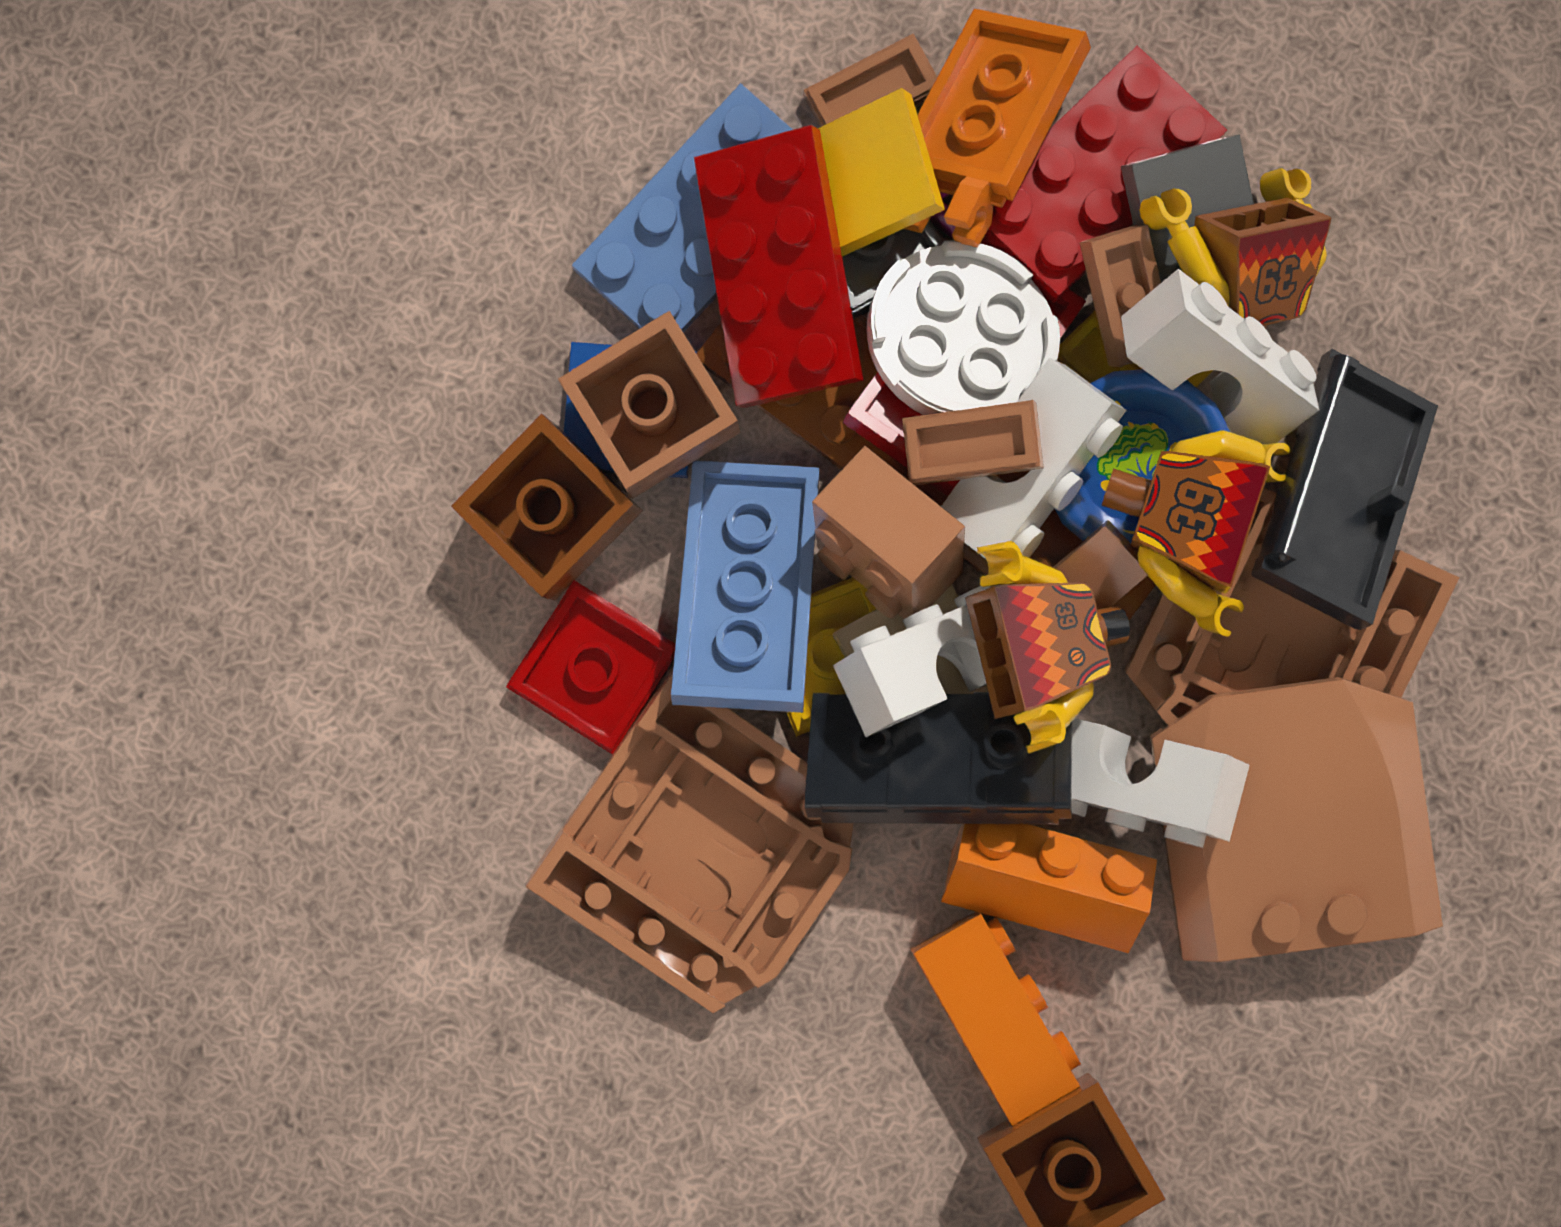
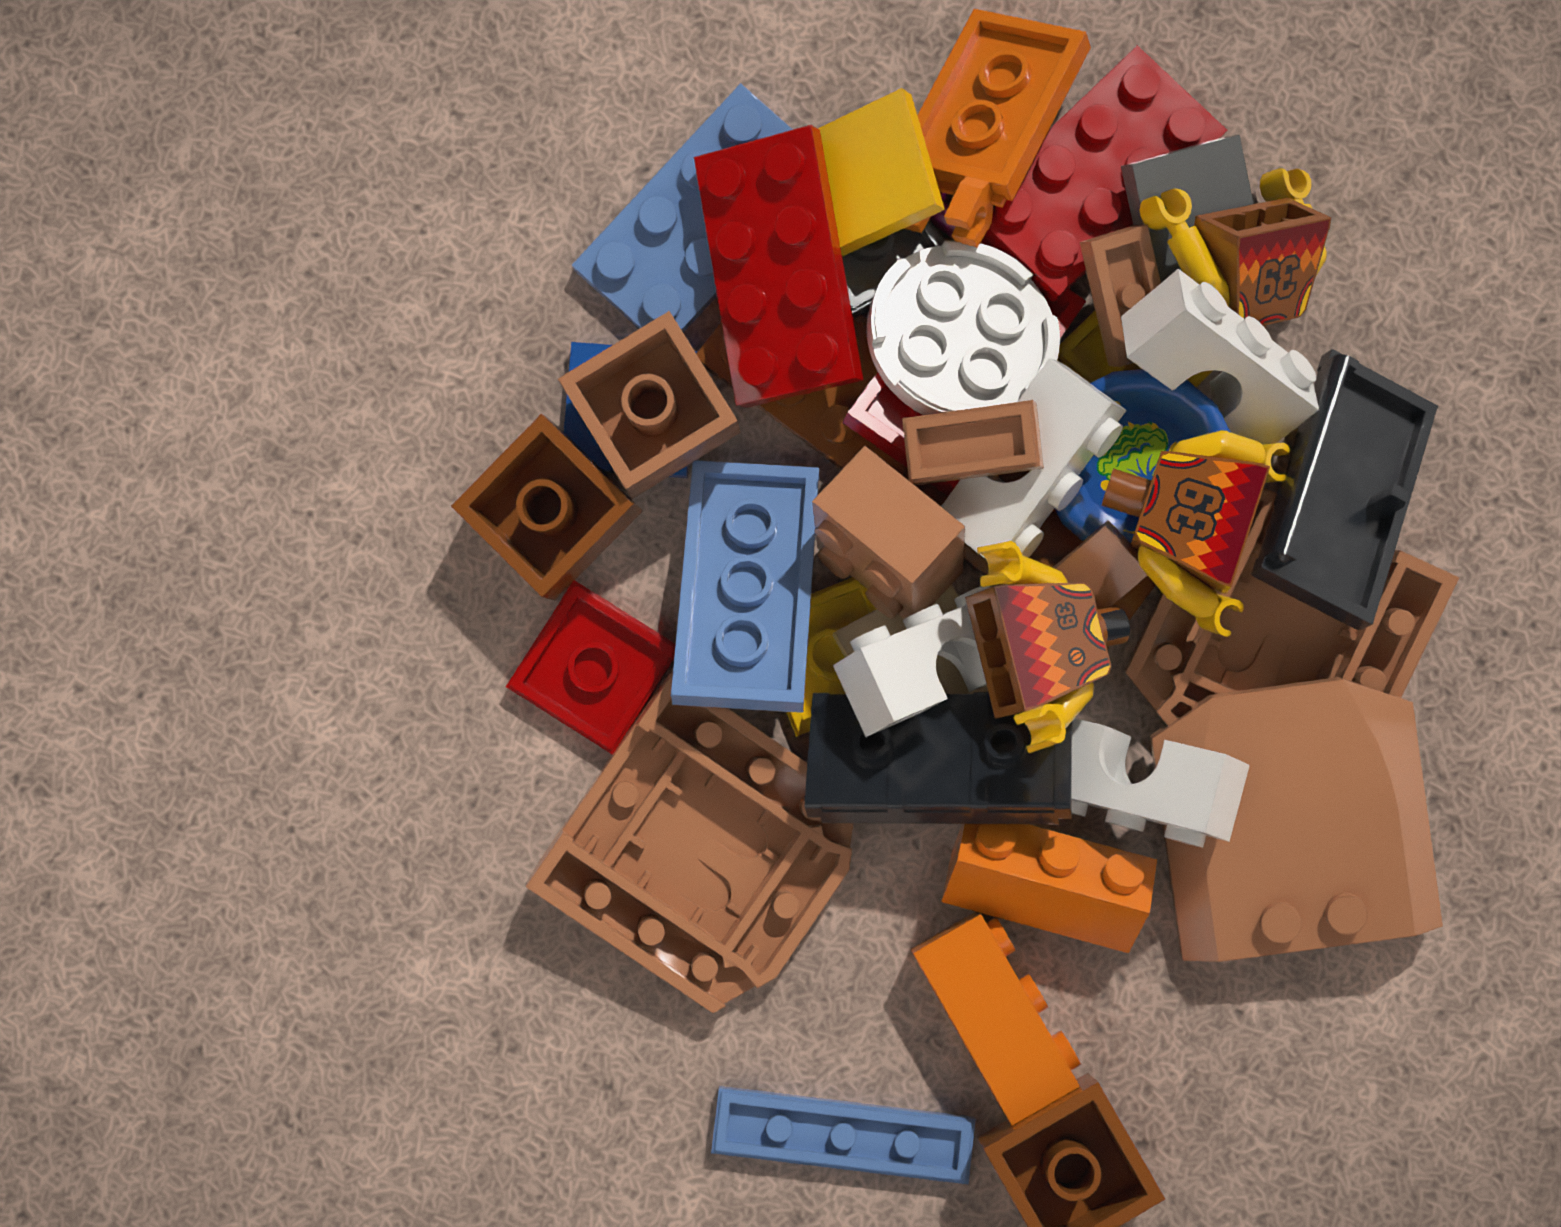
(843, 1135): none -> medium blue tile
(871, 78): nougat tile -> none

